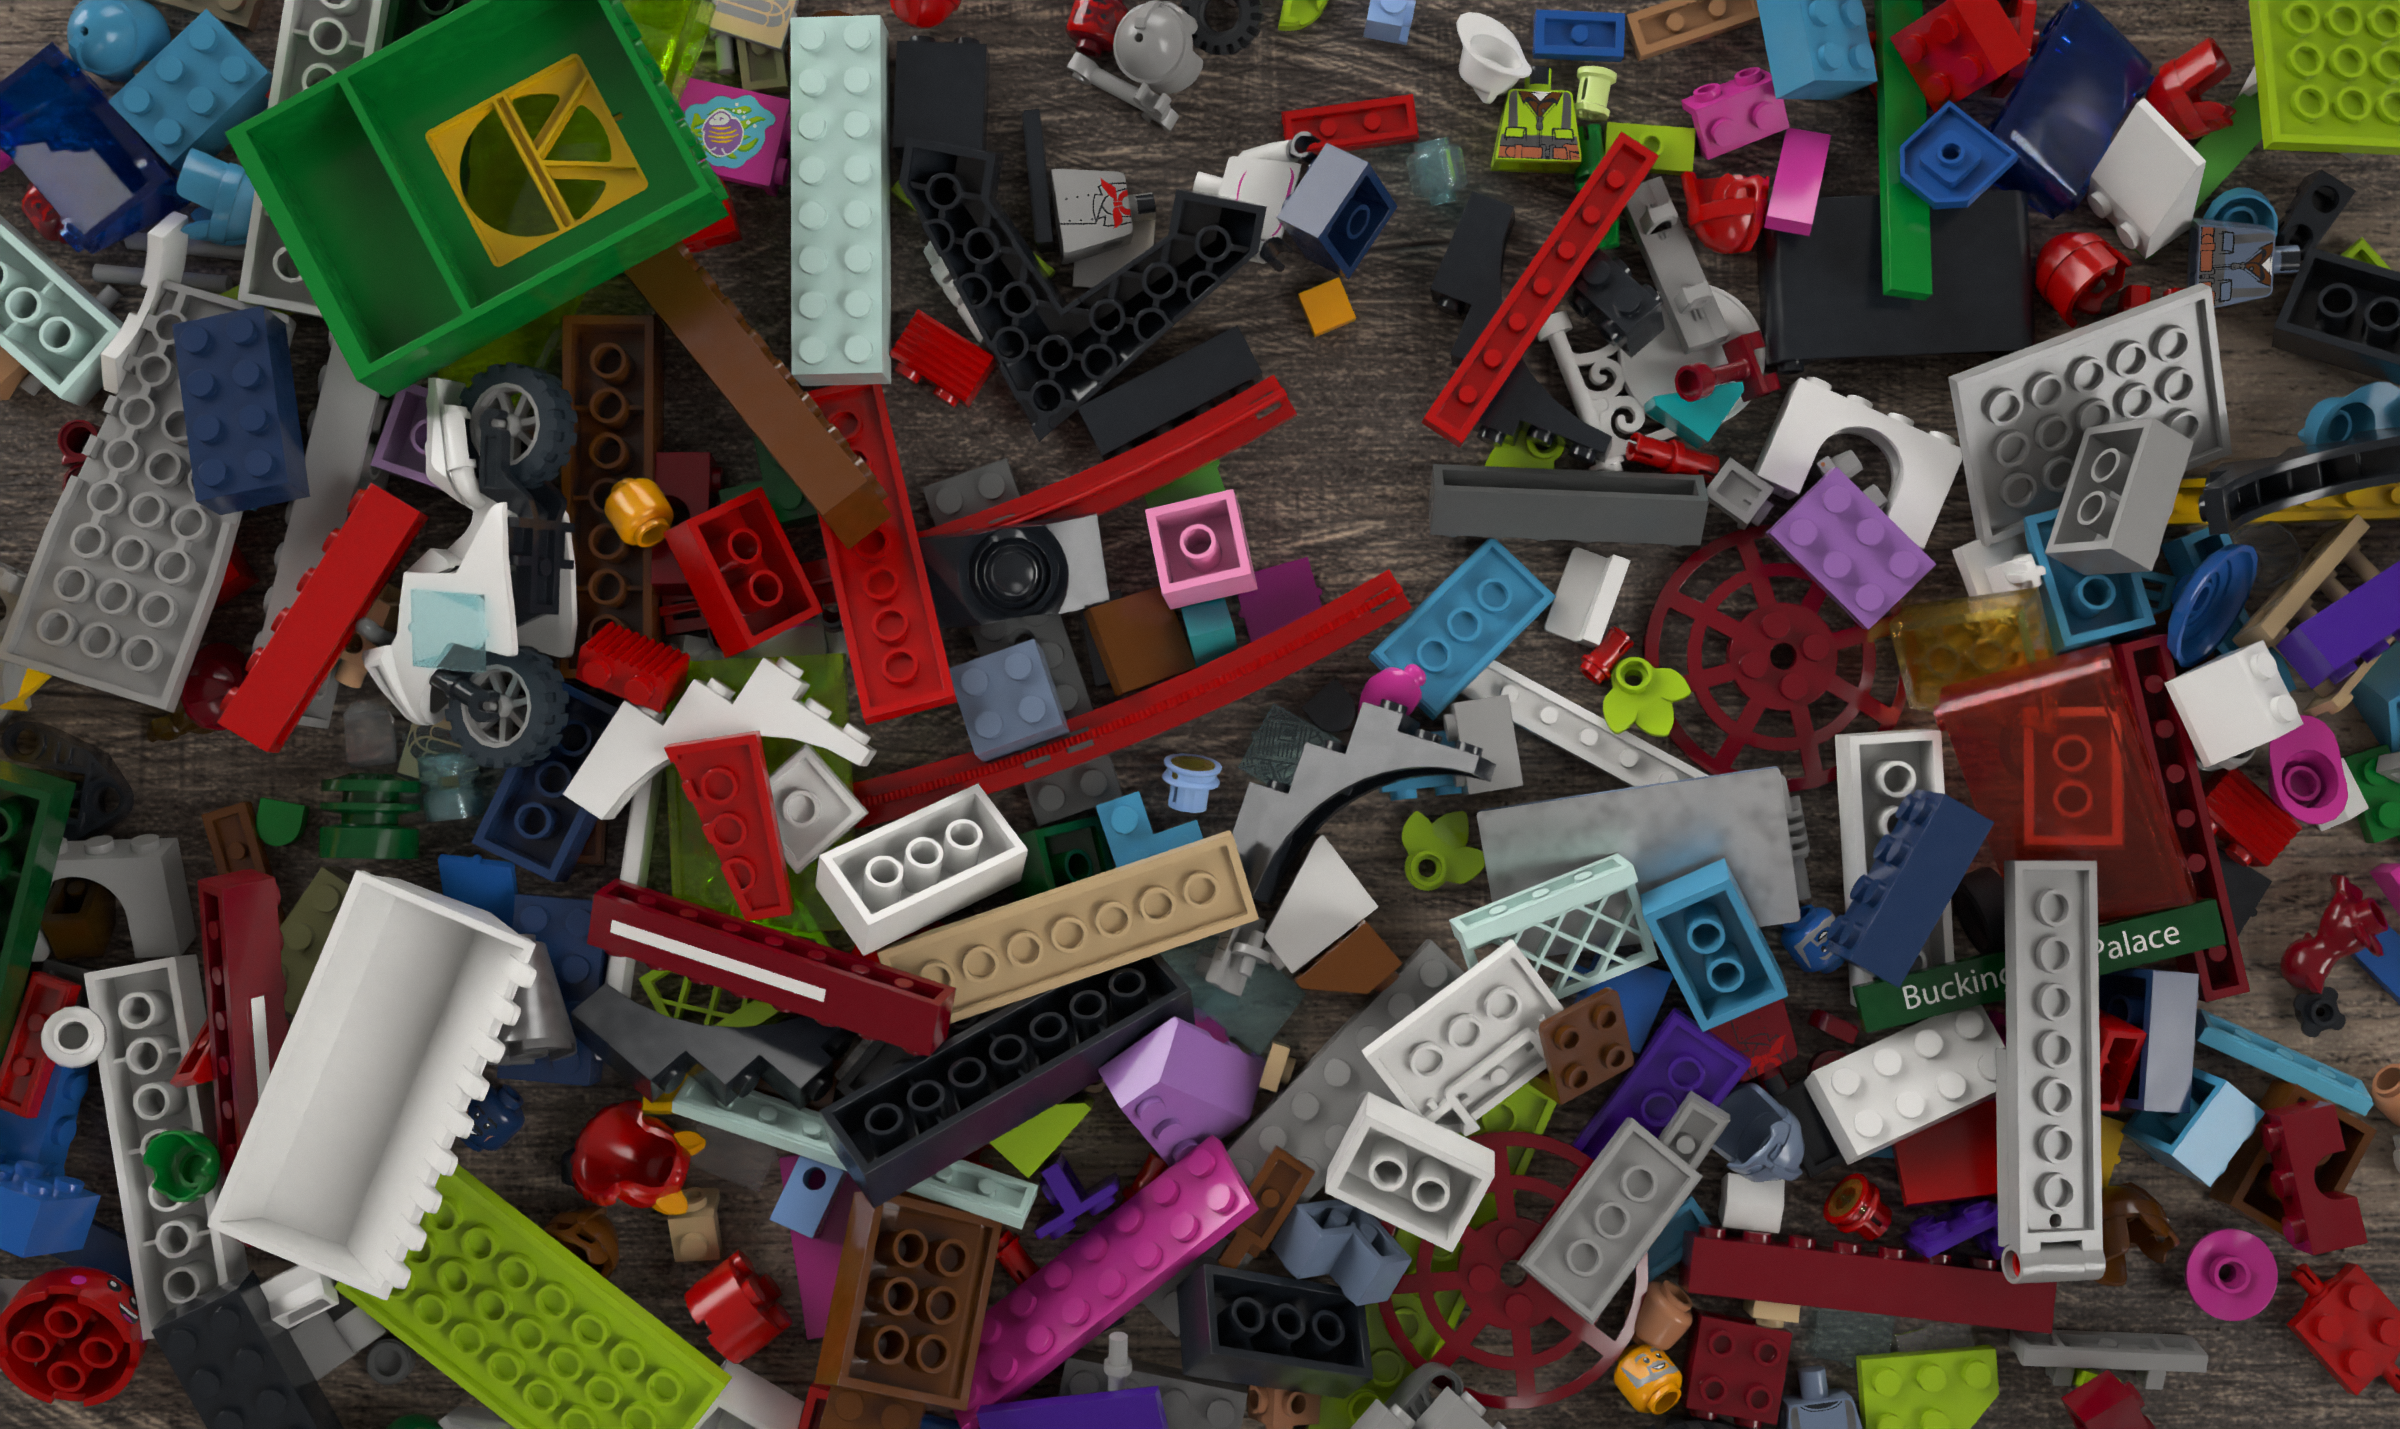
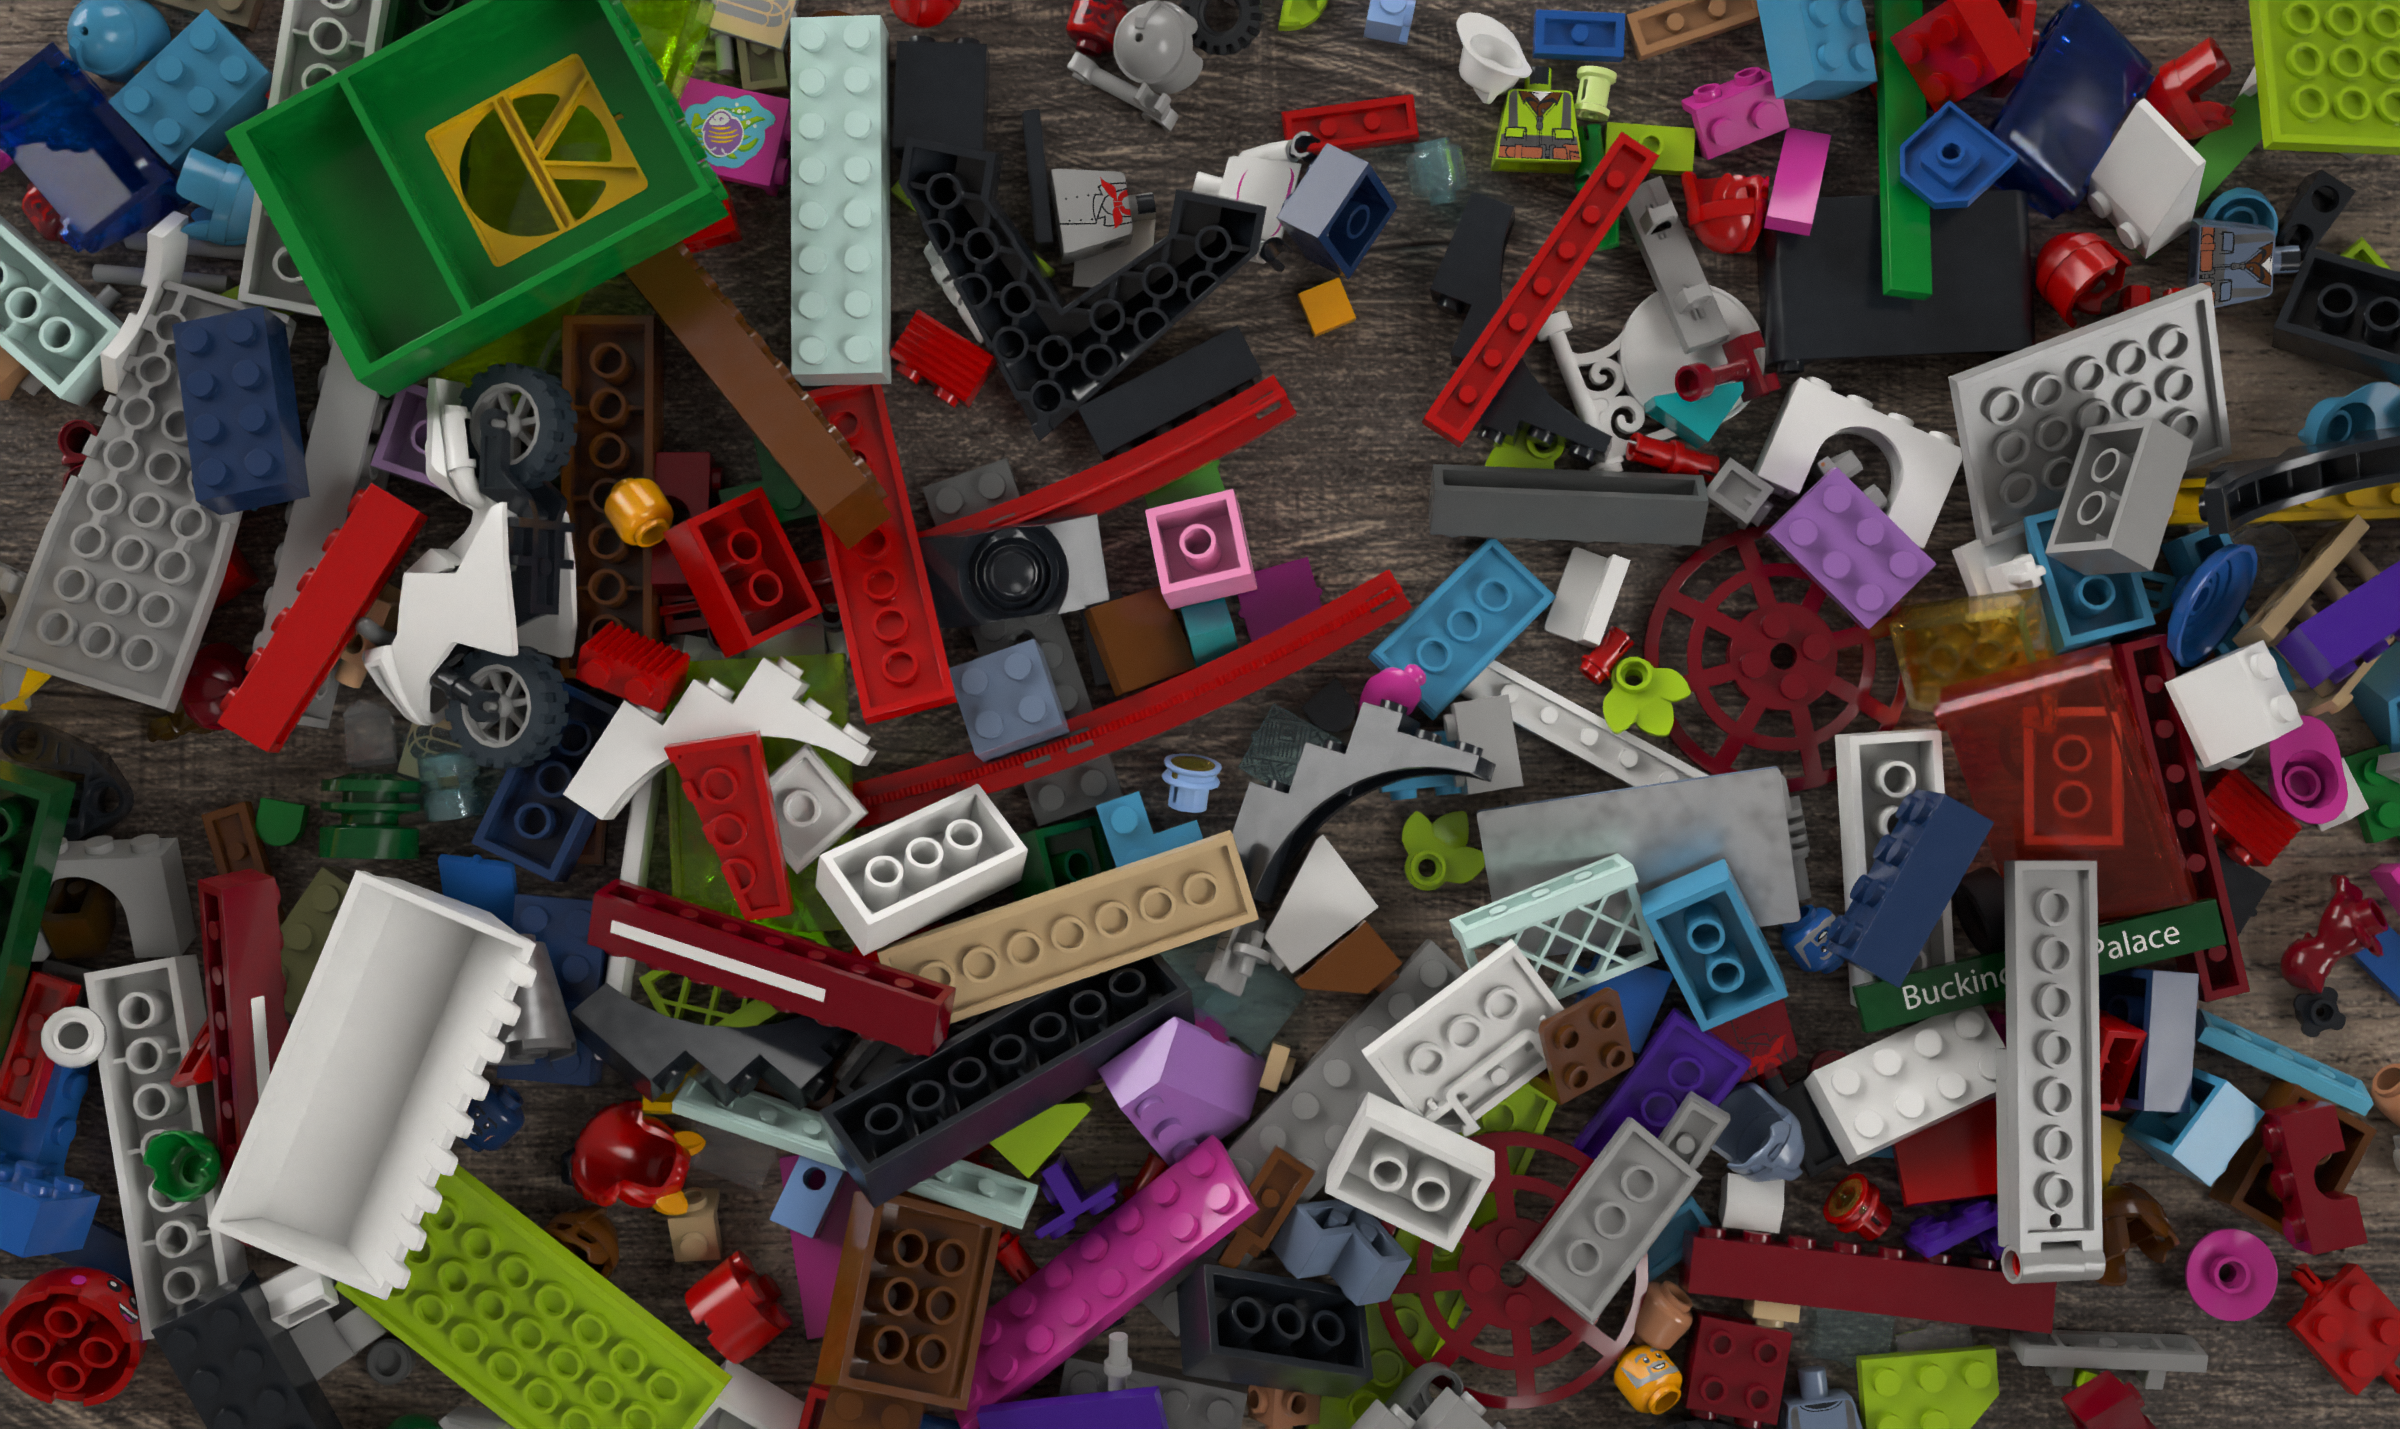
(448, 630): clear light blue piece -> none
(1616, 303): black brick -> none
(1833, 1026): dark red tile -> none

